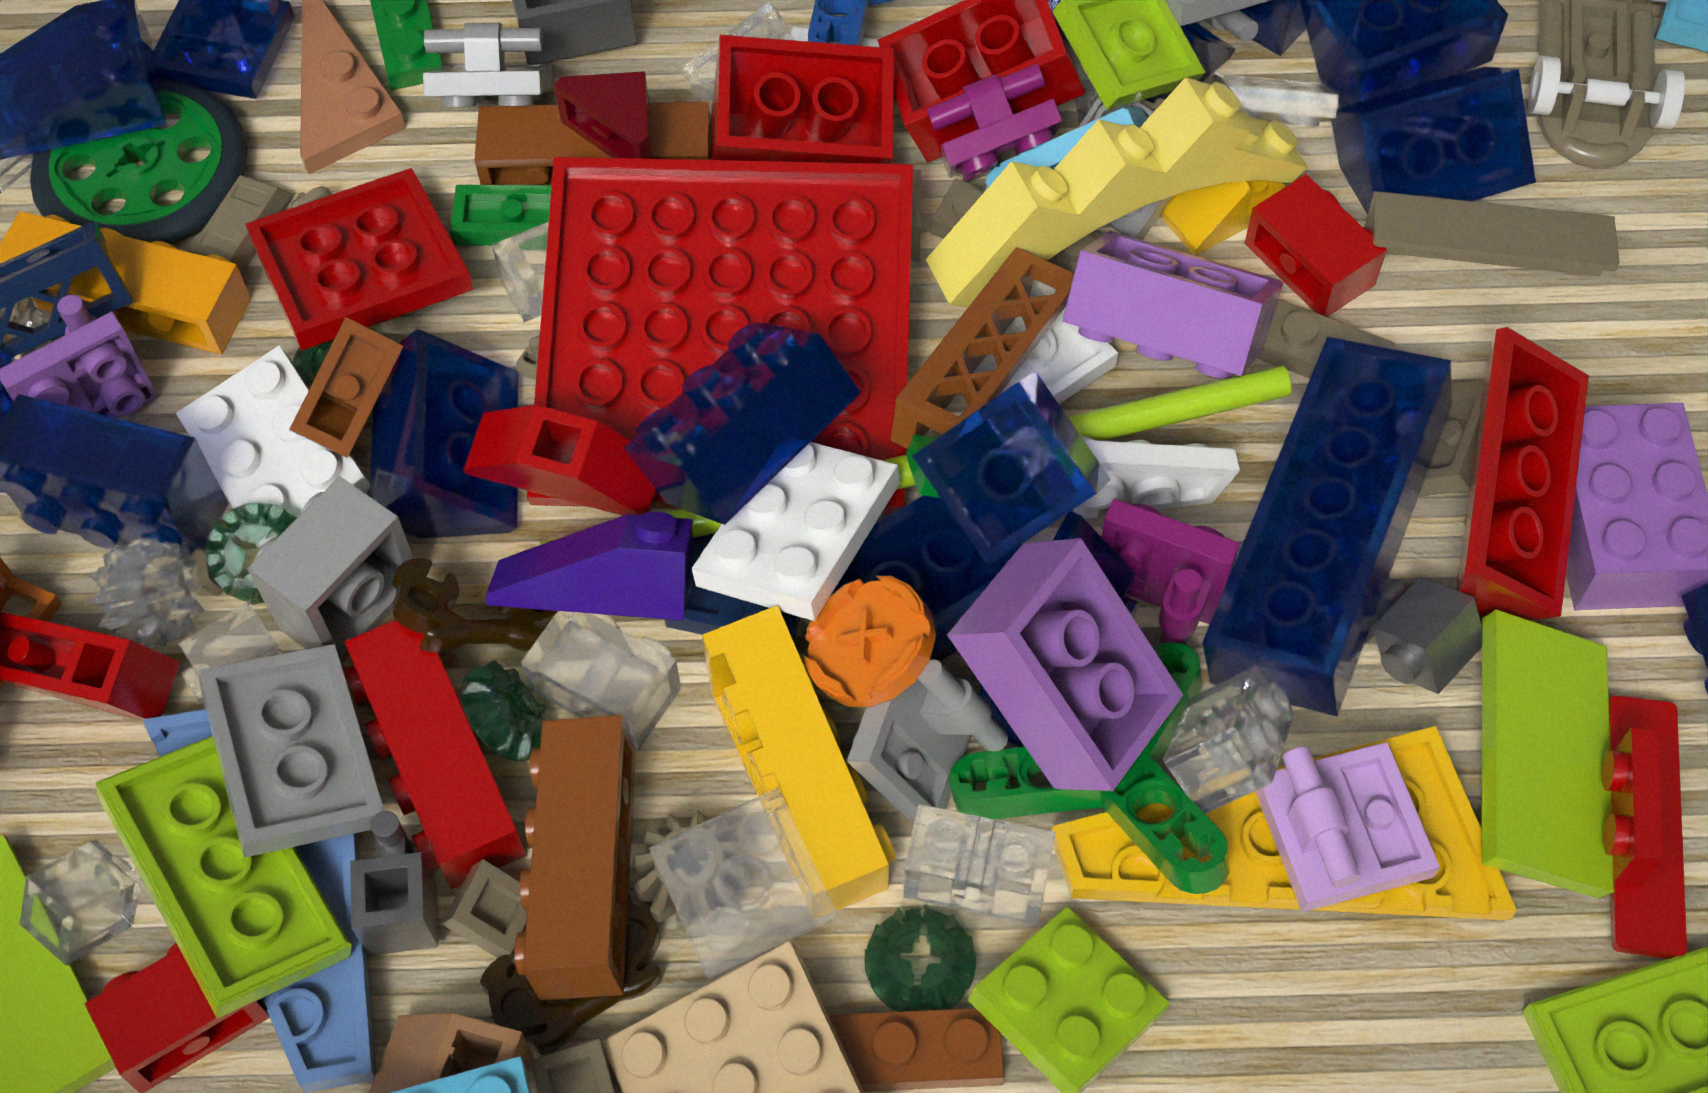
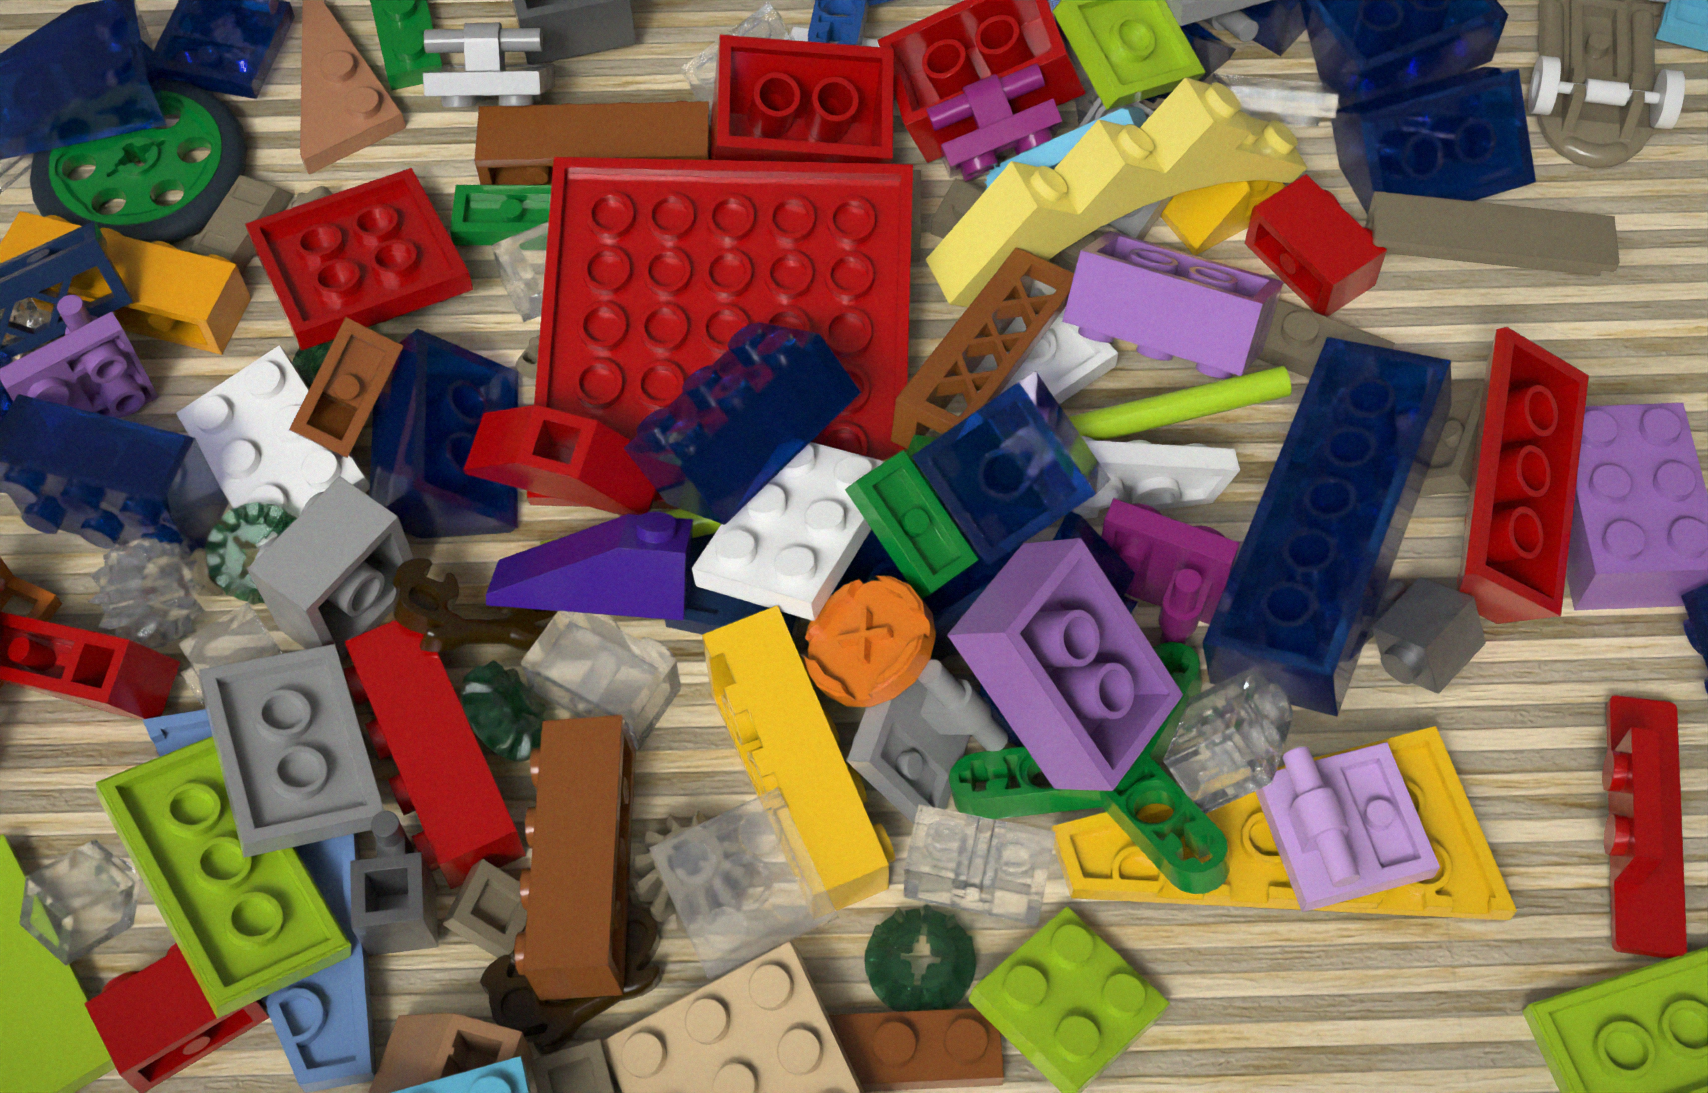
(608, 112): dark red slope -> none
(911, 524): none -> green plate
(1545, 754): lime tile -> none

